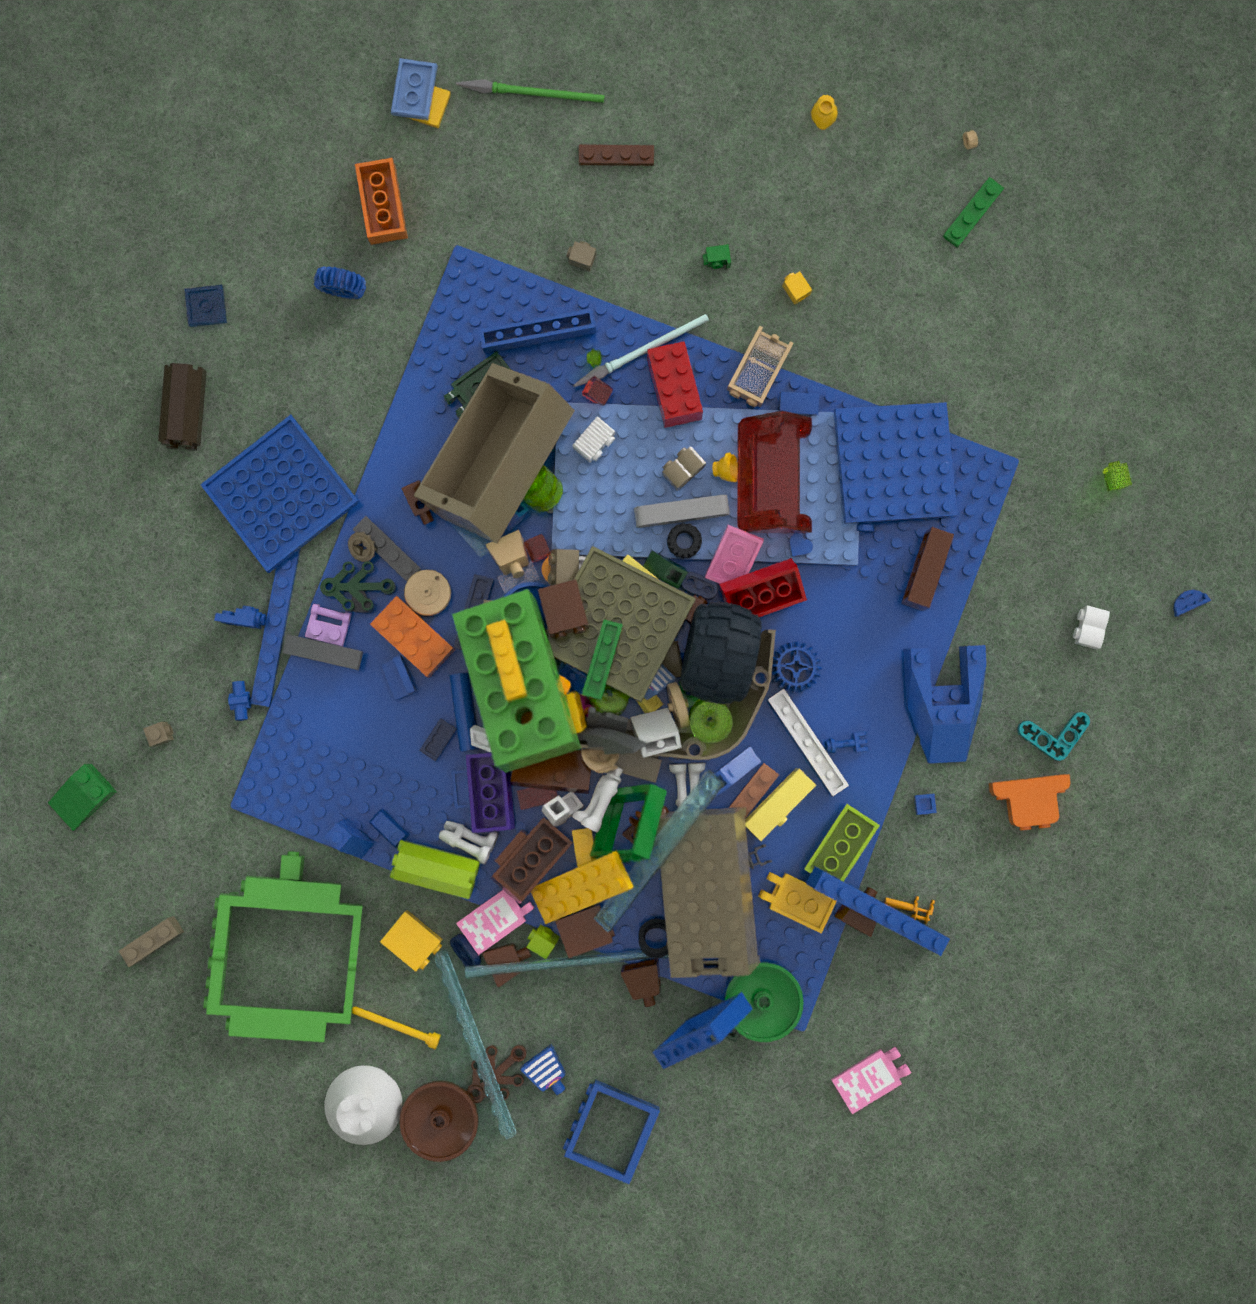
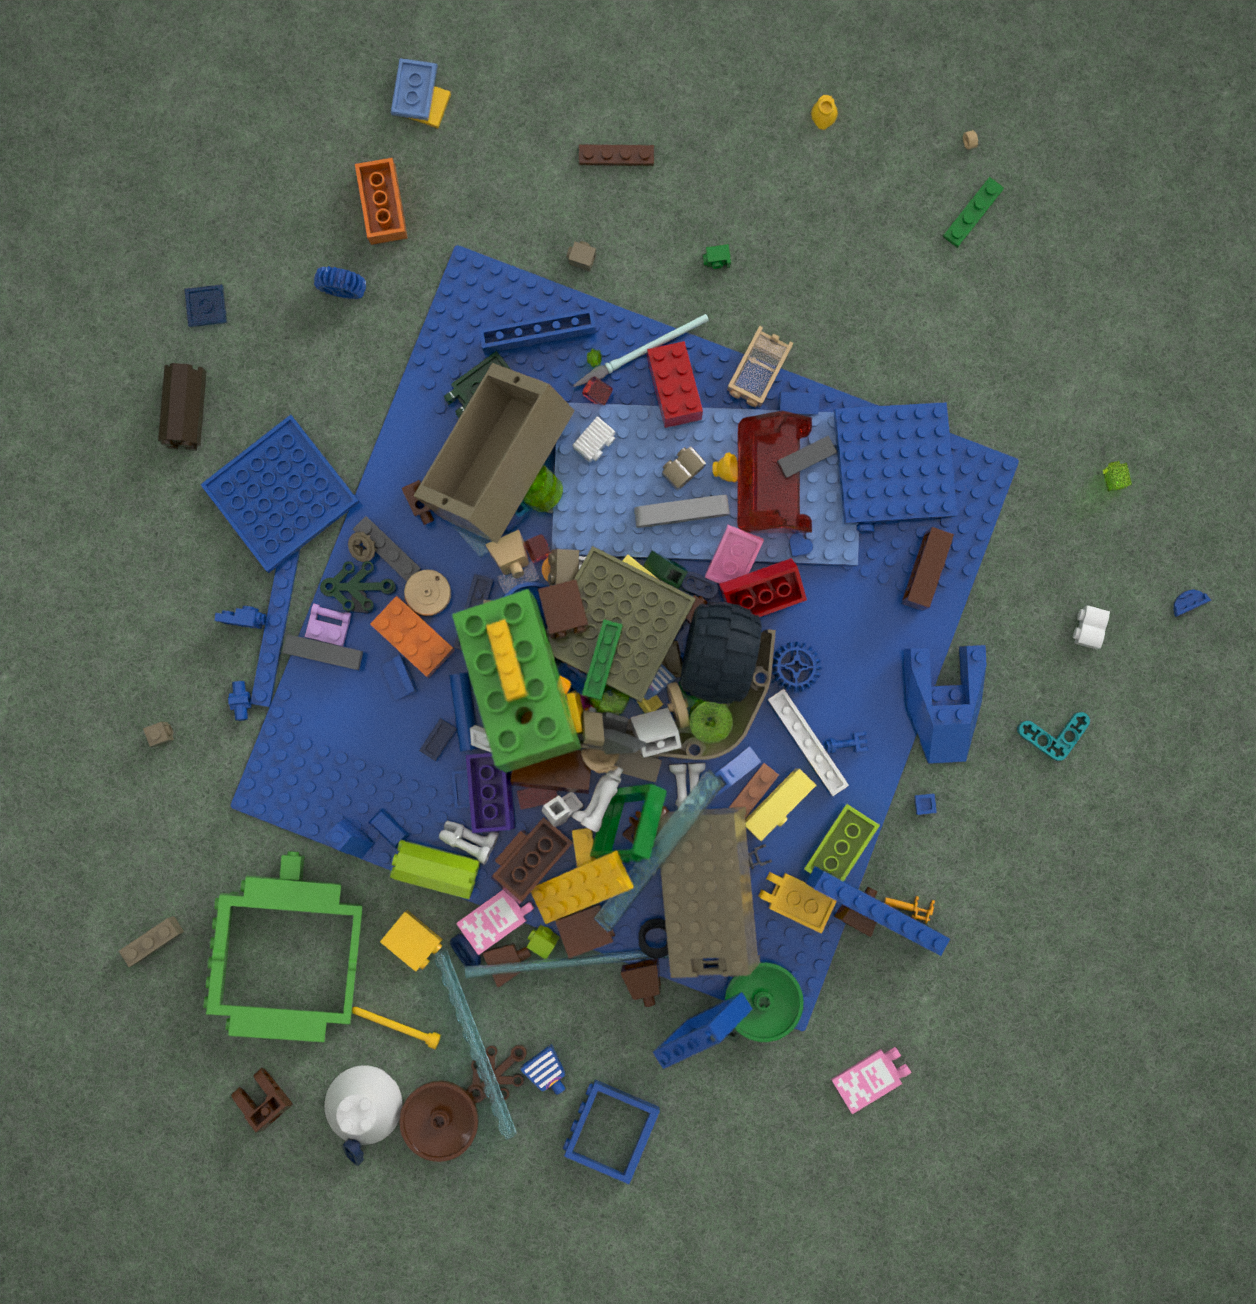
(81, 796): green slope -> none
(268, 1111): none -> reddish brown brick
(353, 1151): none -> dark blue plate
(485, 86): bright green piece -> none
(592, 728): none -> dark tan tile
(693, 532): black tyre -> none
(796, 287): yellow brick -> none
(806, 456): none -> dark grey tile
(1031, 799): orange brick -> none

